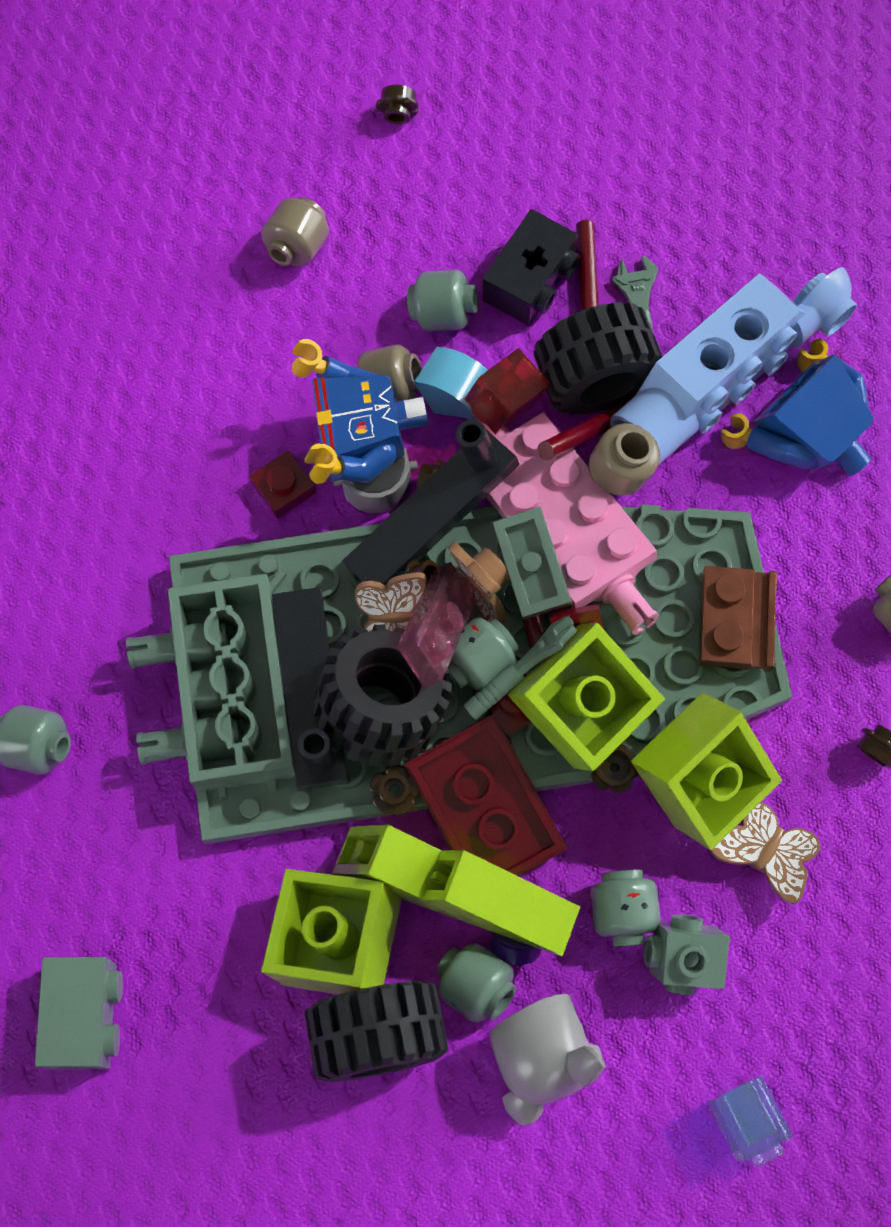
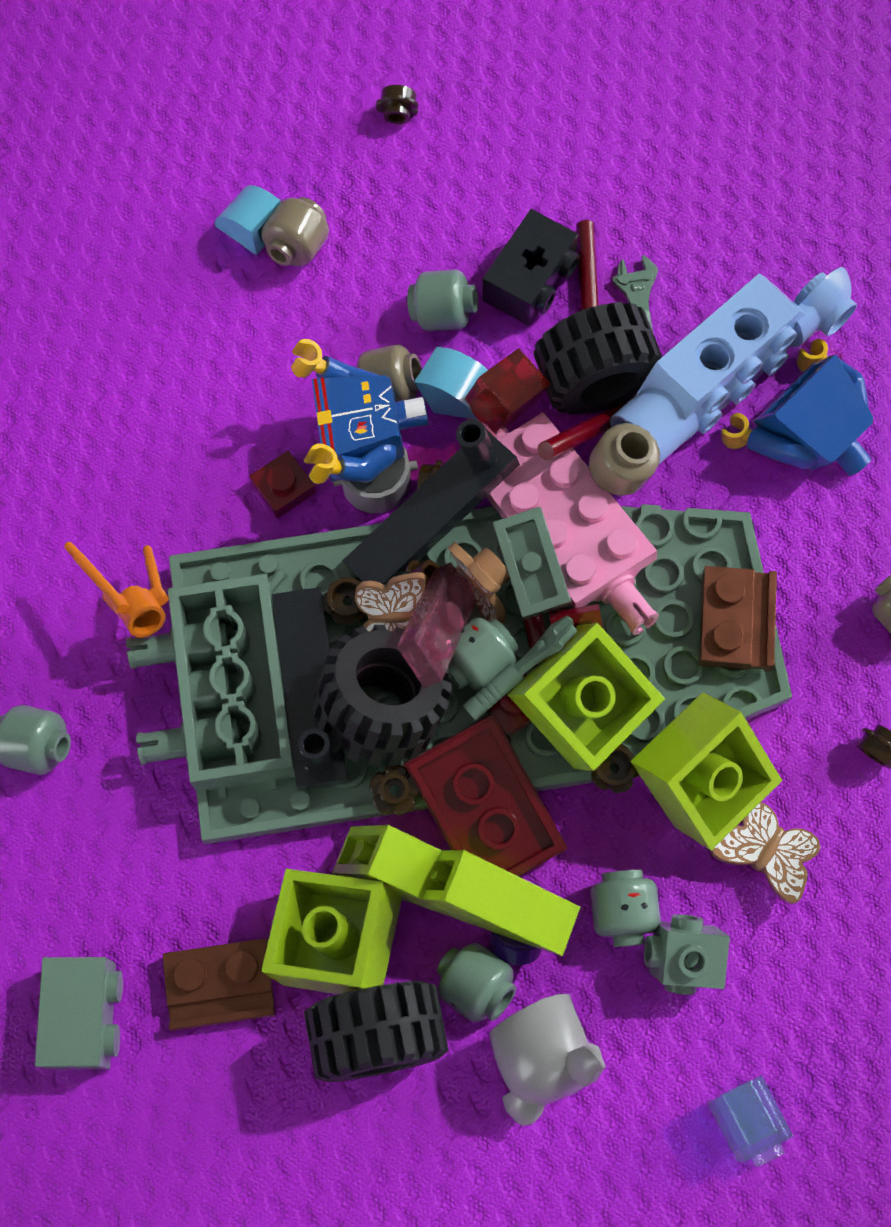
(136, 606): none -> orange plant
(217, 985): none -> copper plate
(246, 217): none -> medium azure brick
(334, 598): none -> dark brown plate

